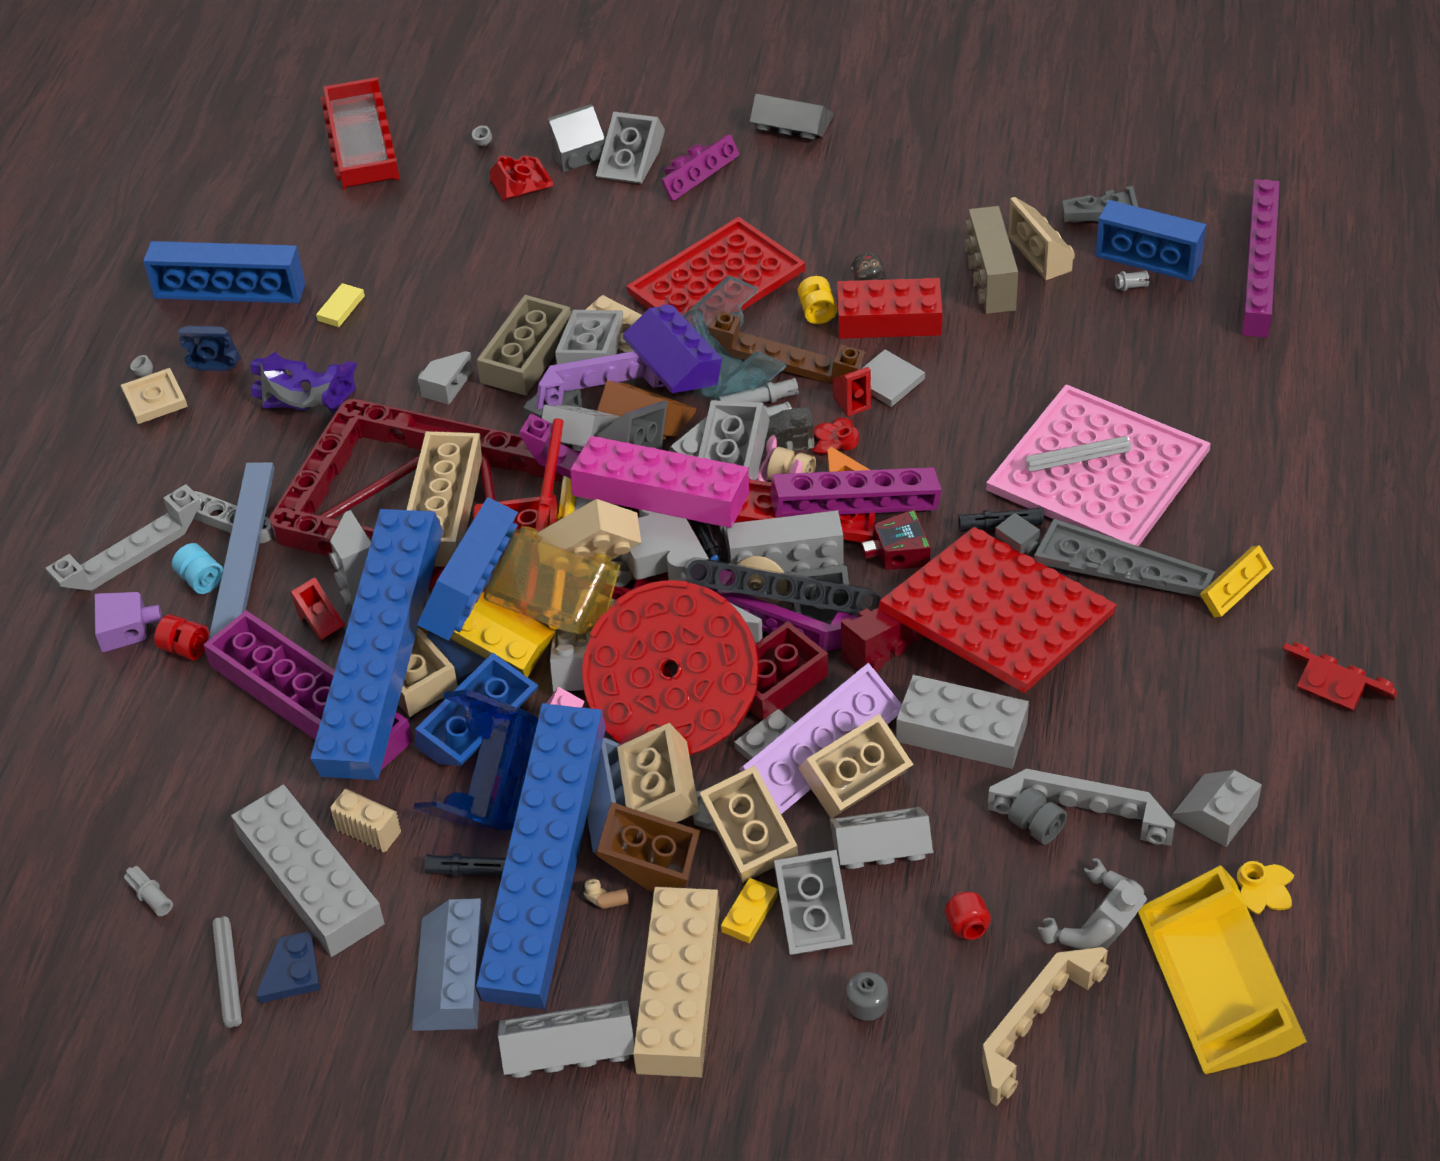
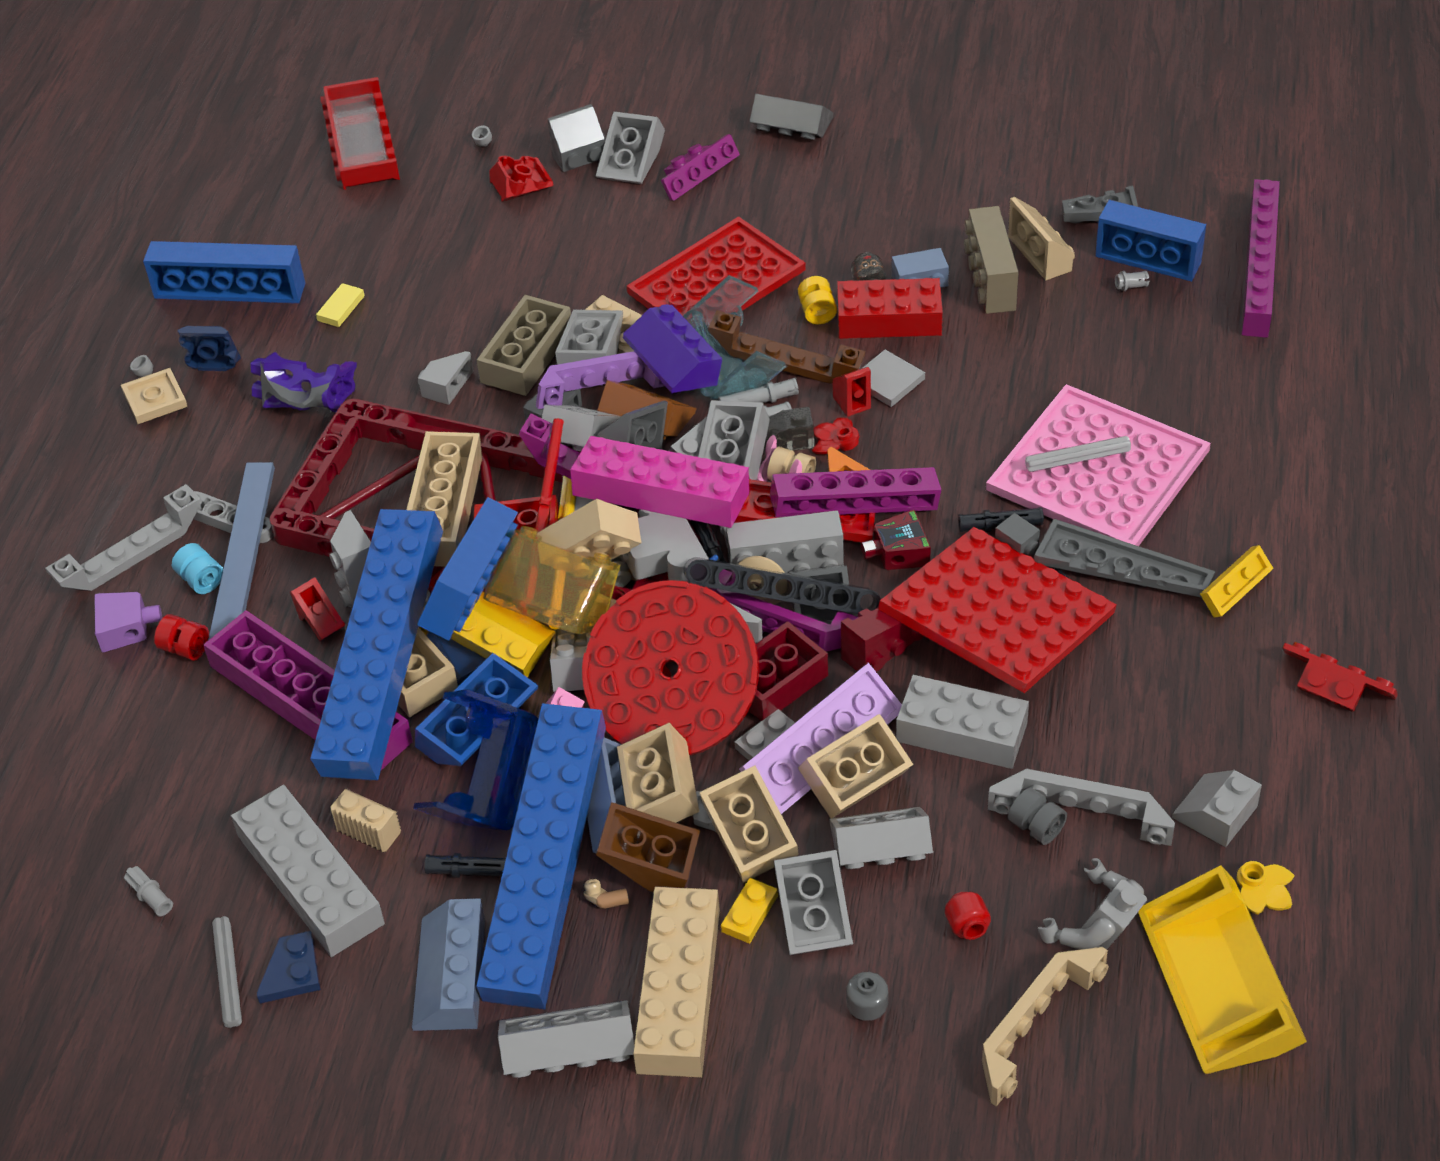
(921, 265): none -> sand blue brick

